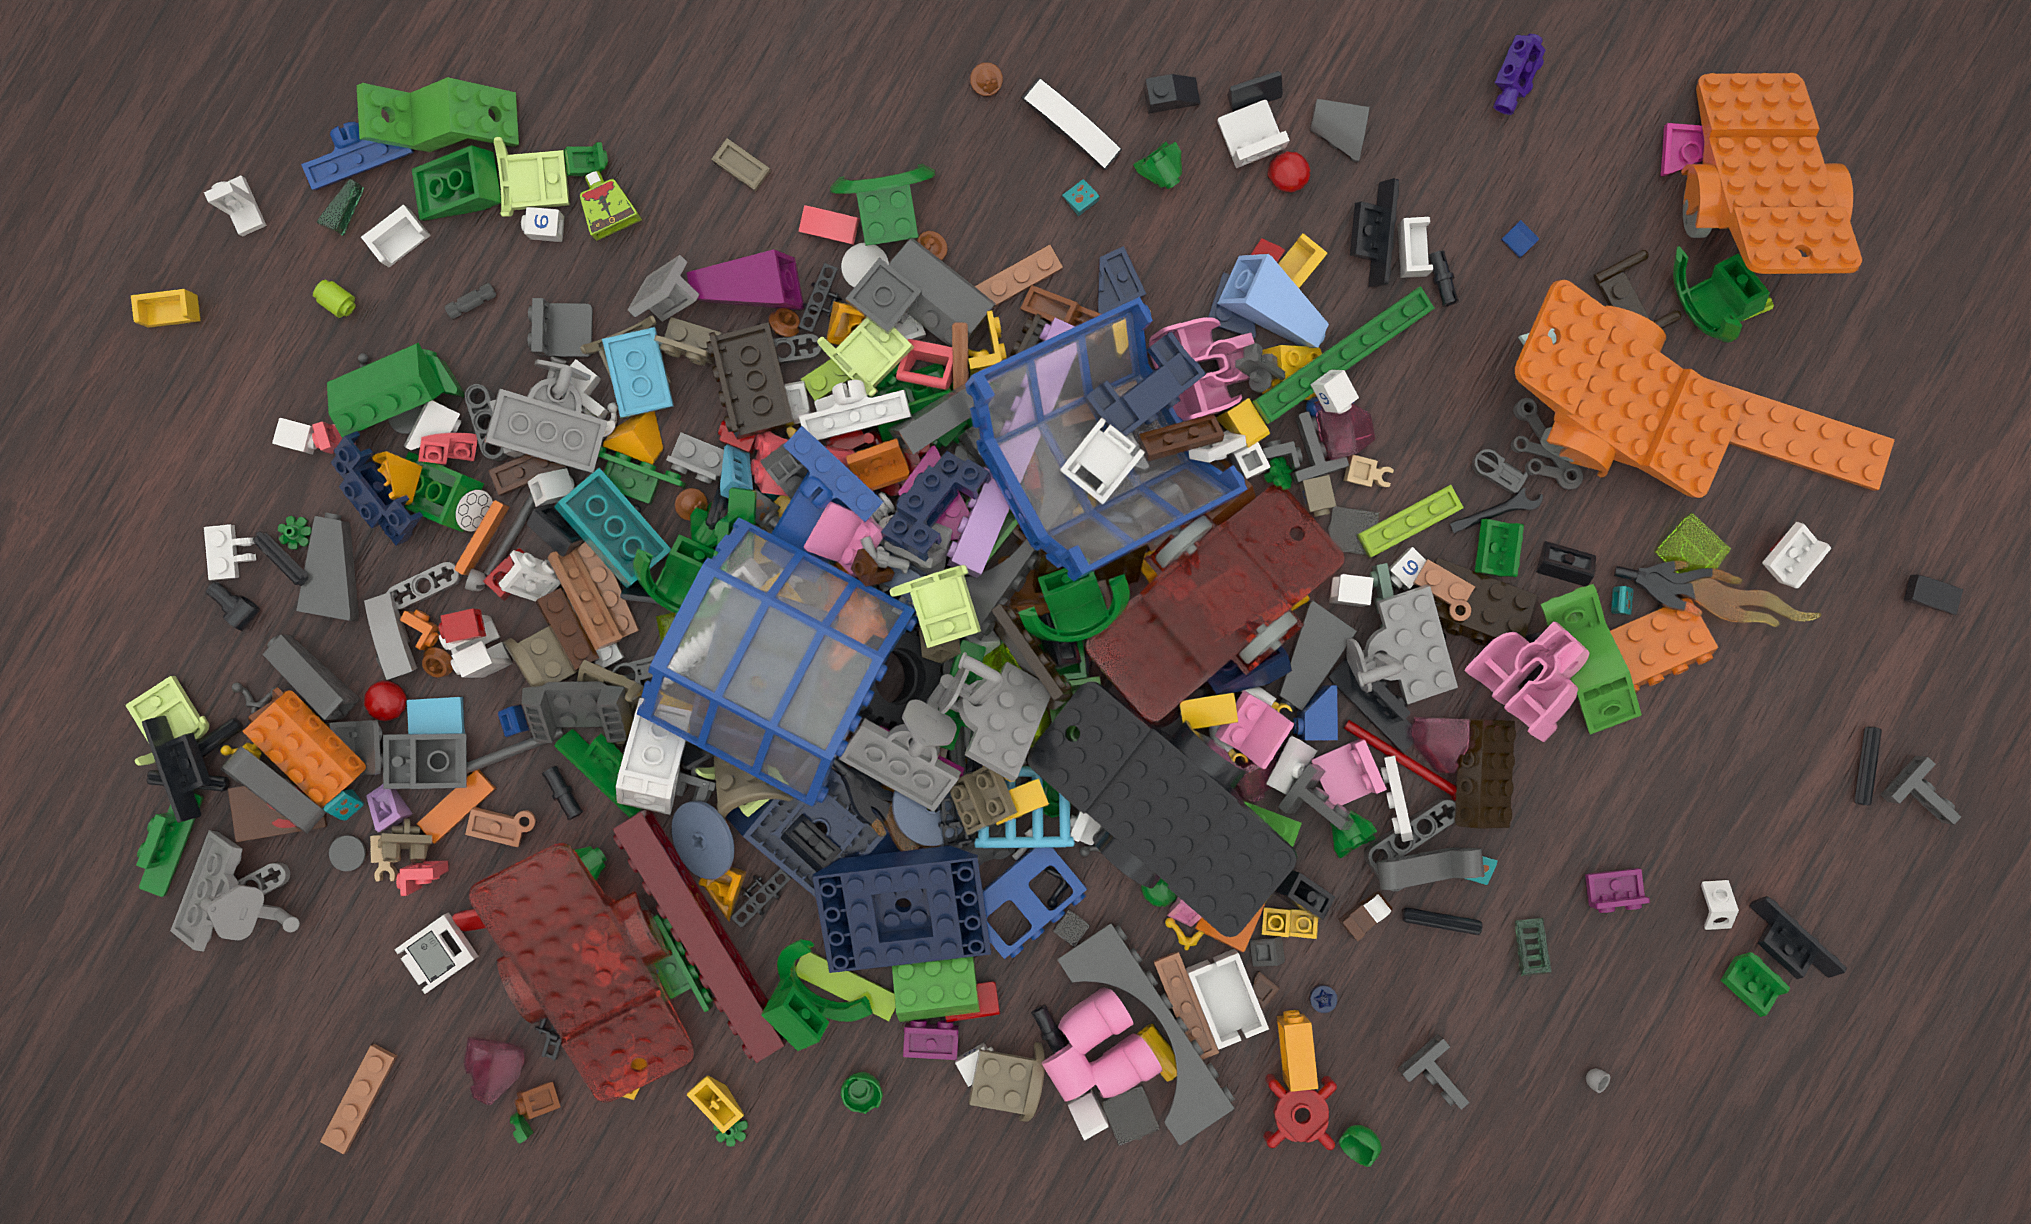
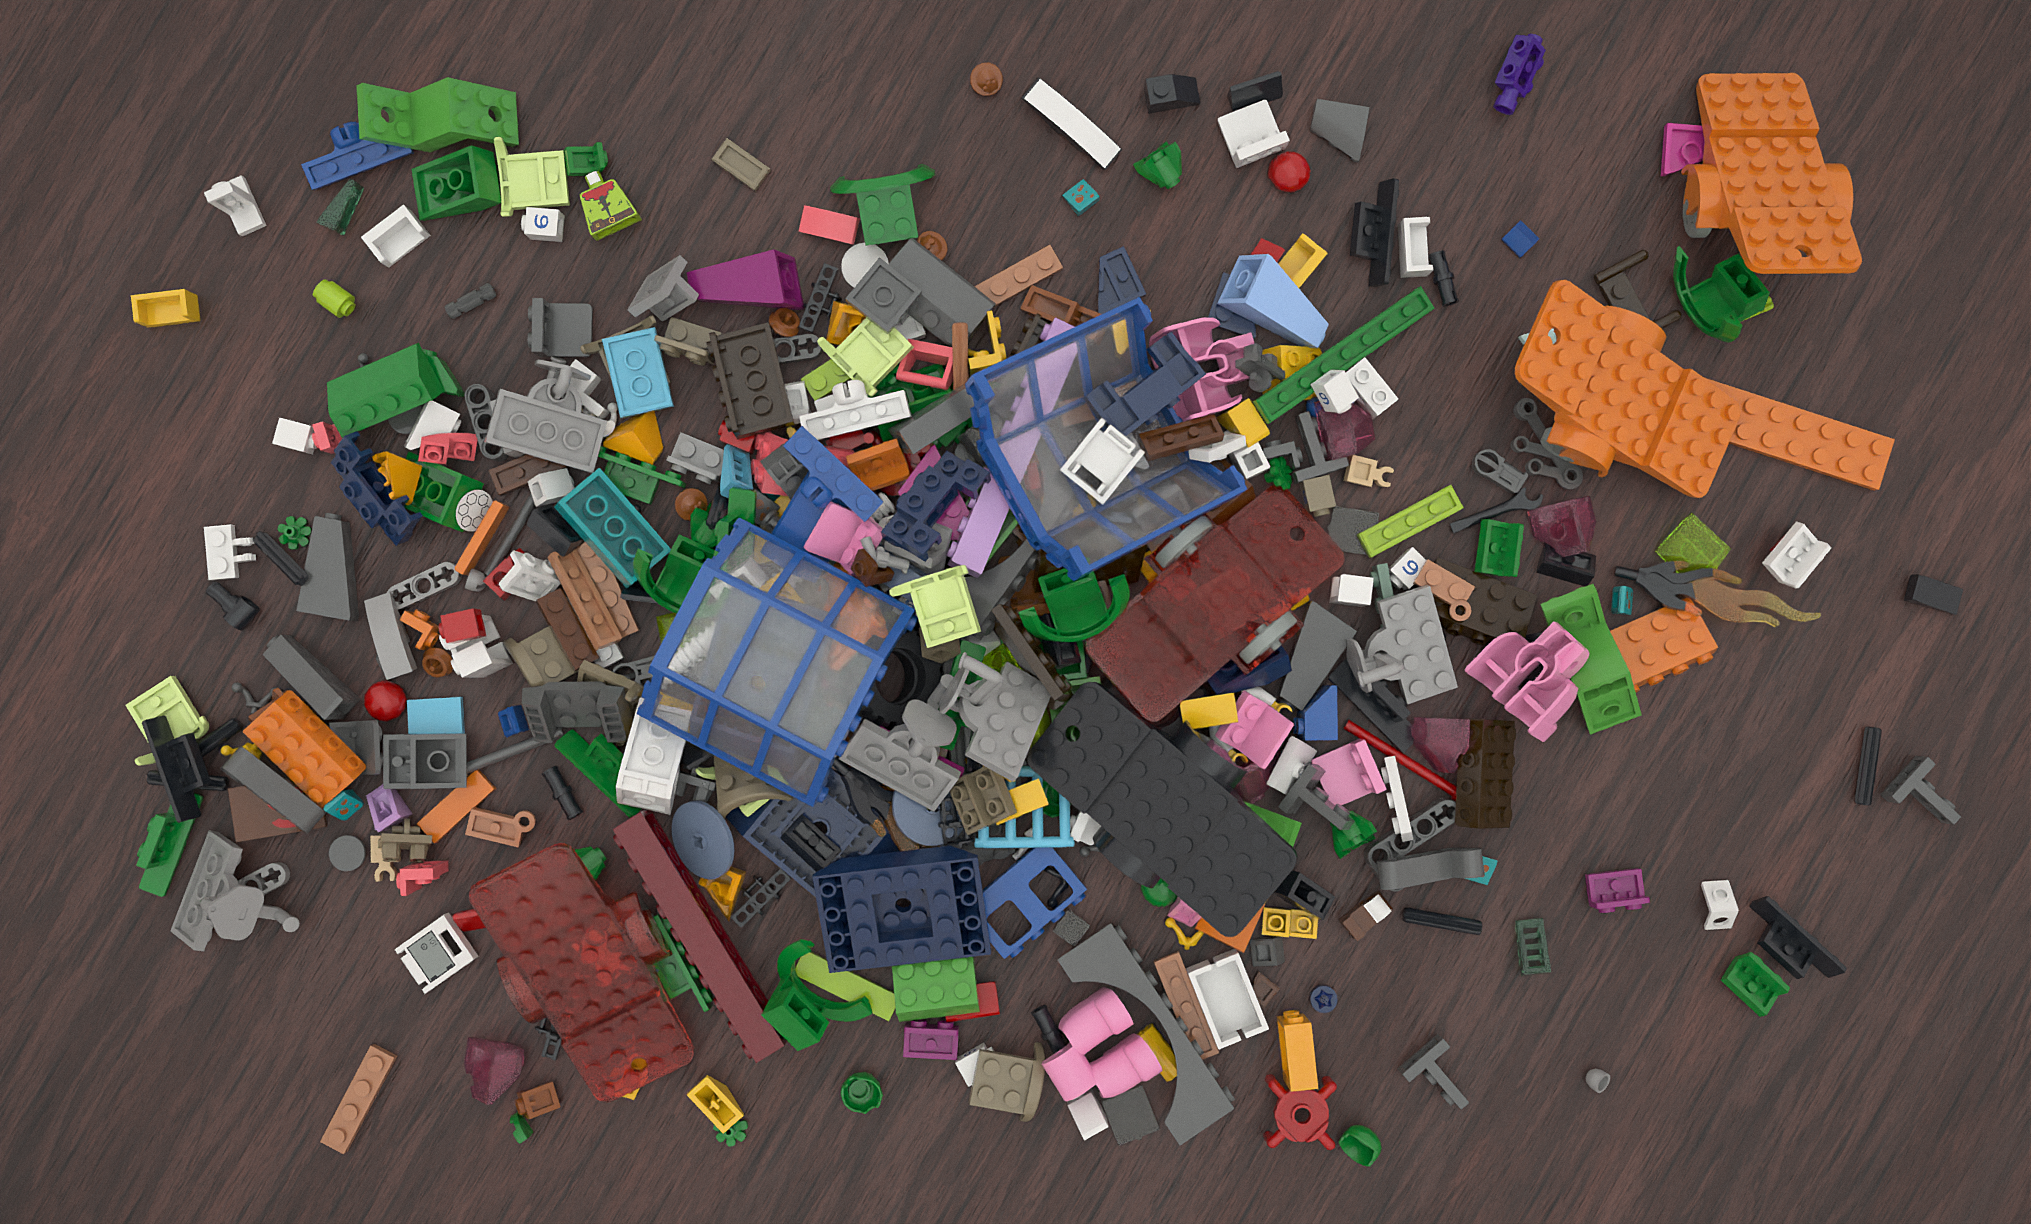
(1371, 389): none -> white brick
(1565, 525): none -> clear pink slope

